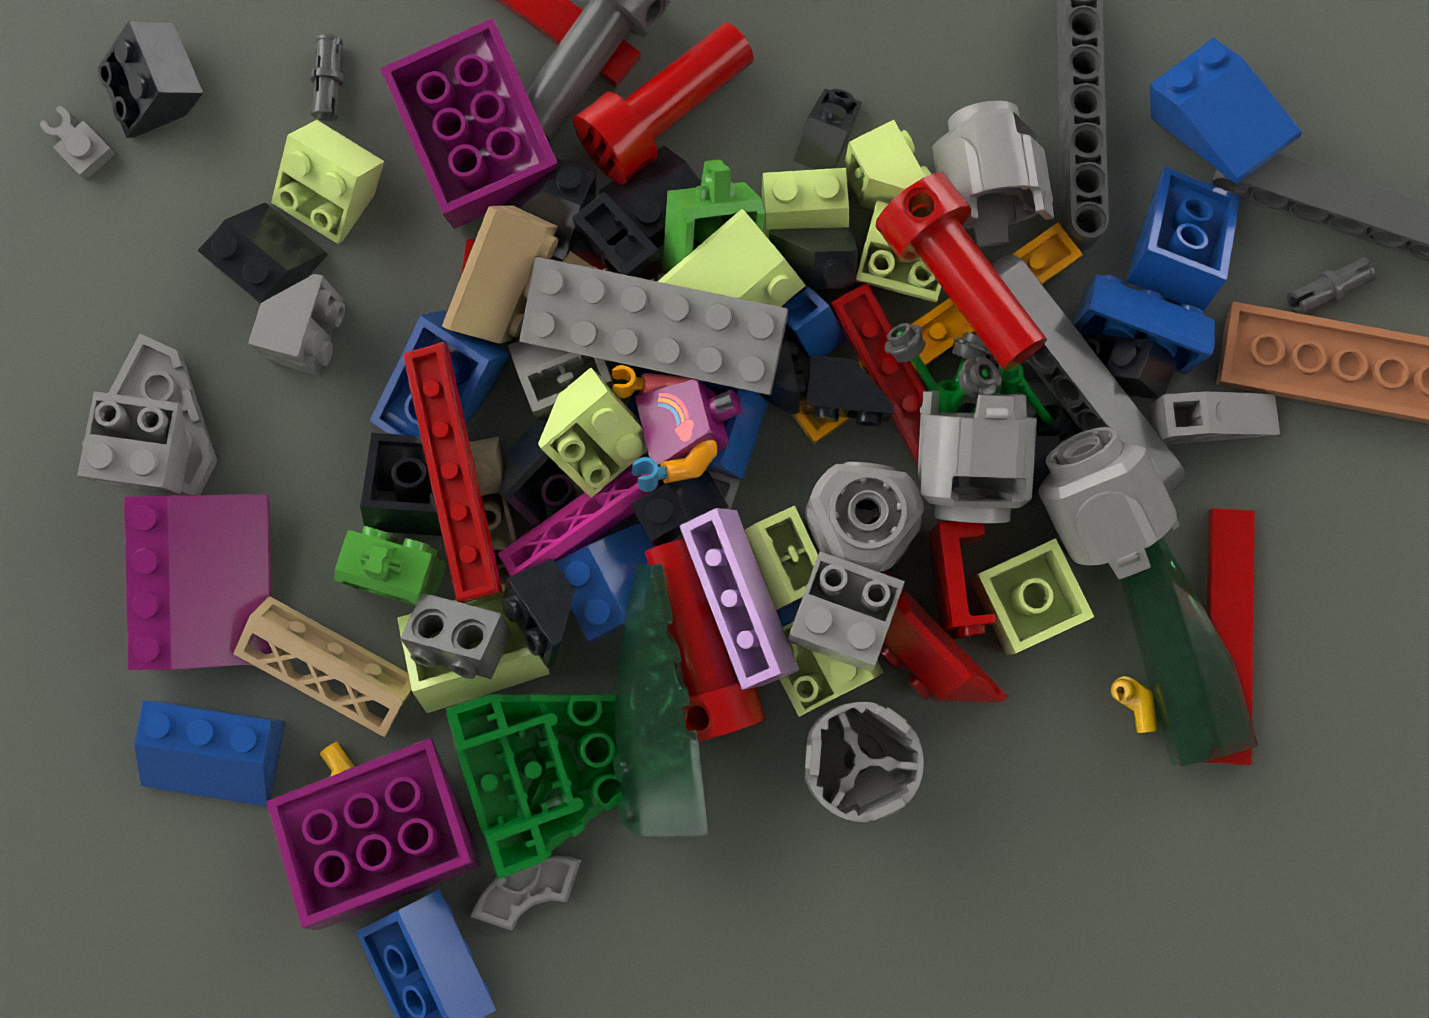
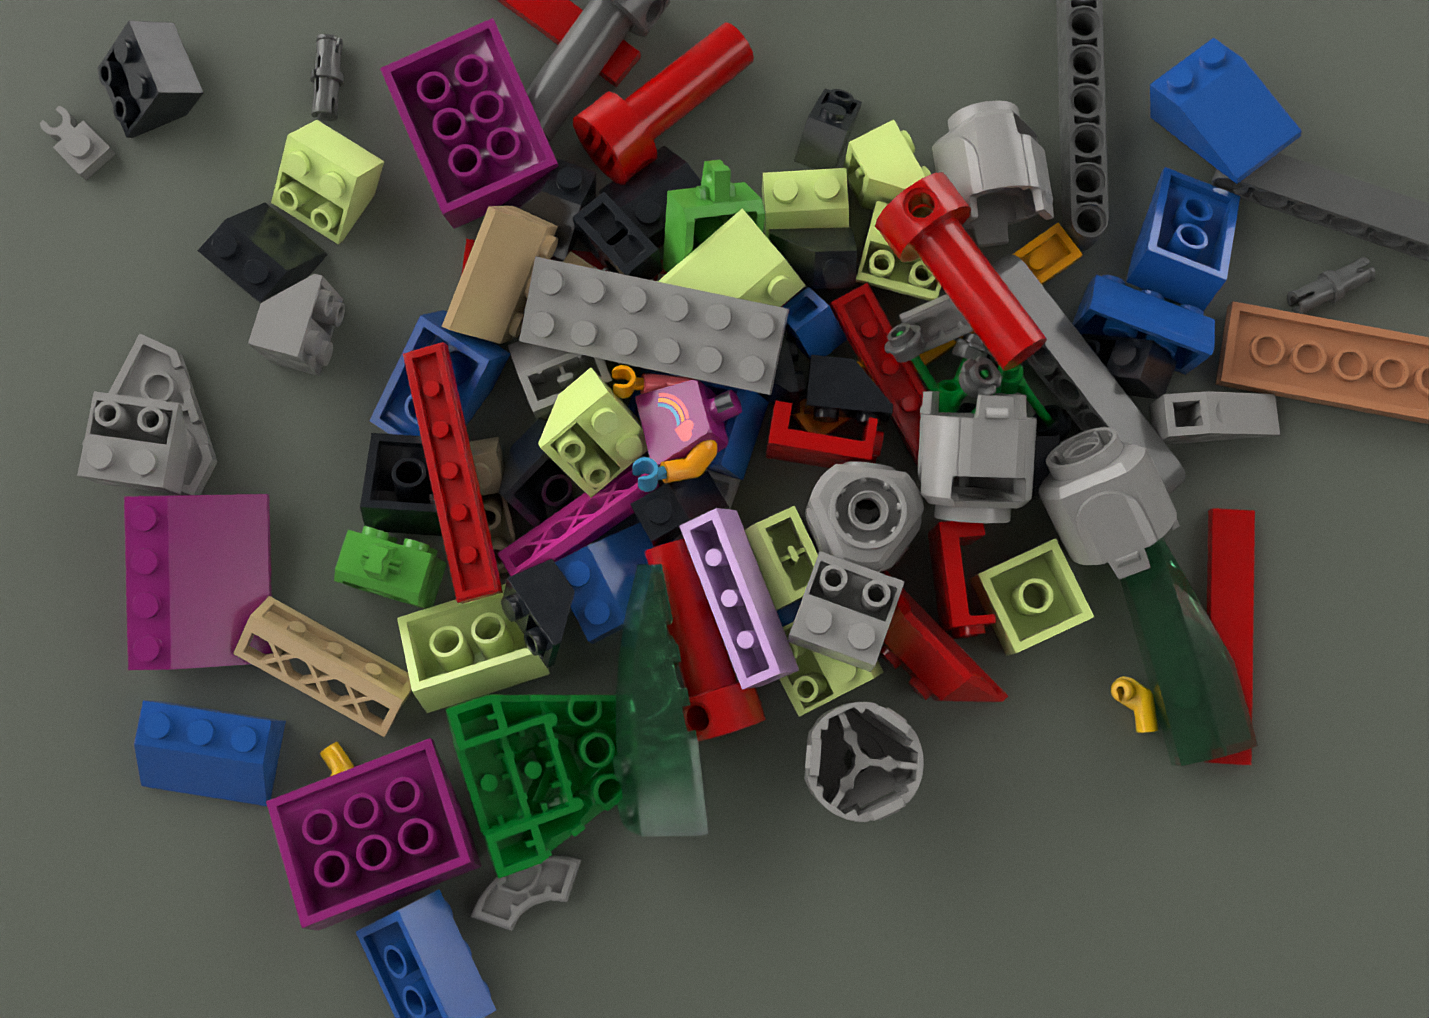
(460, 628): dark grey brick -> none
(818, 448): none -> red panel
(939, 321): none -> light grey plate

